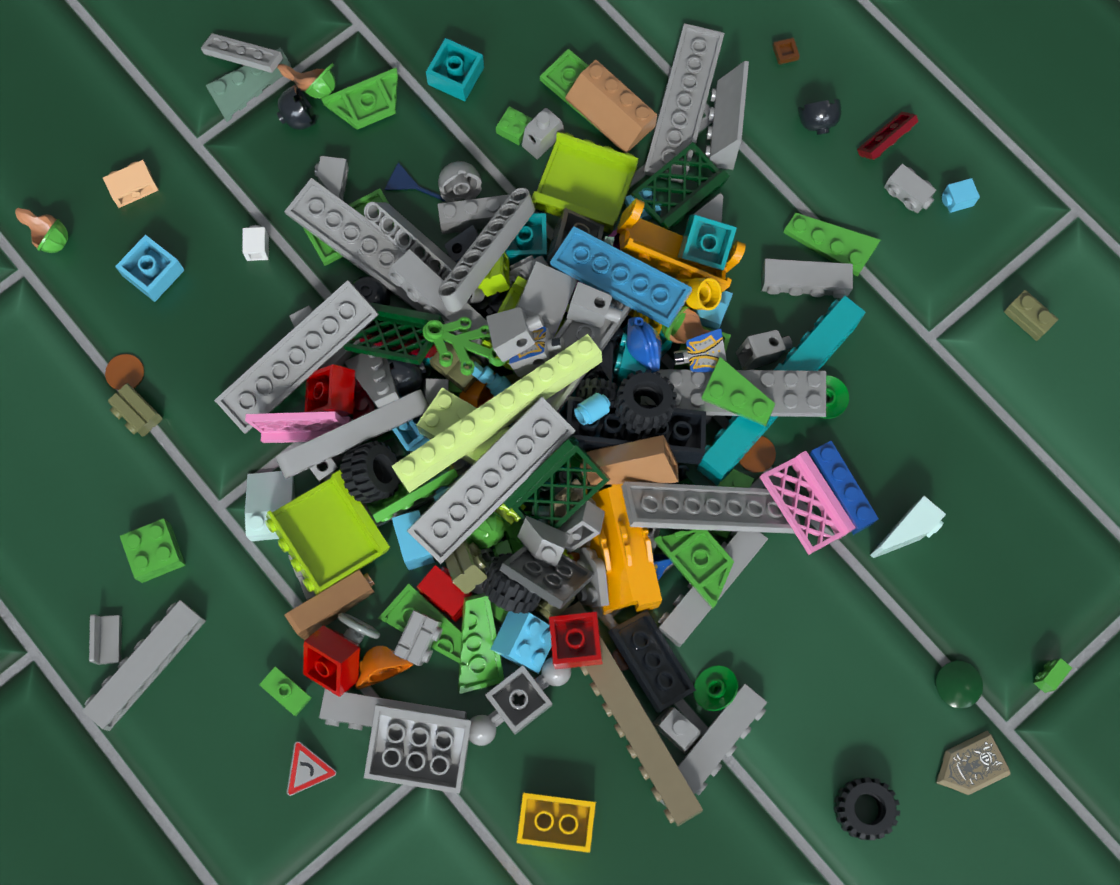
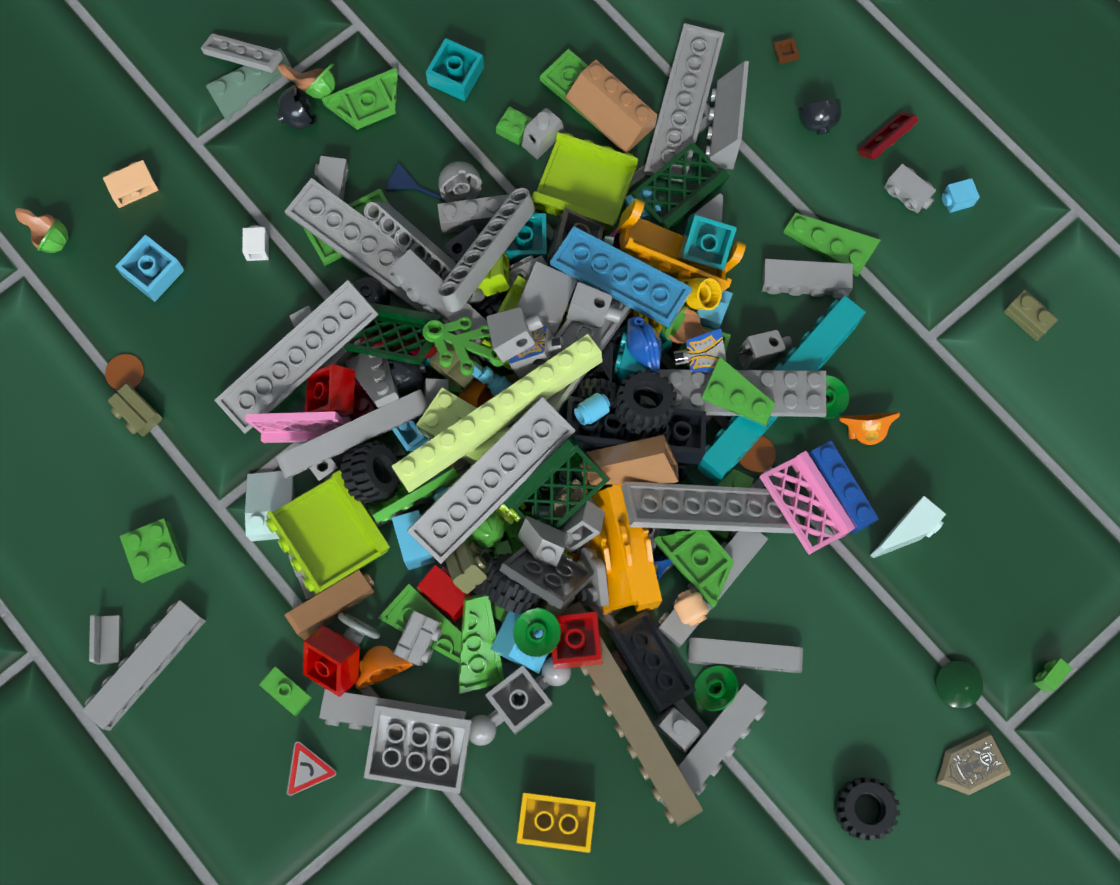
(525, 631): none -> green dish
(691, 608): none -> light nougat head
(745, 655): none -> light grey beam
(869, 428): none -> orange hat

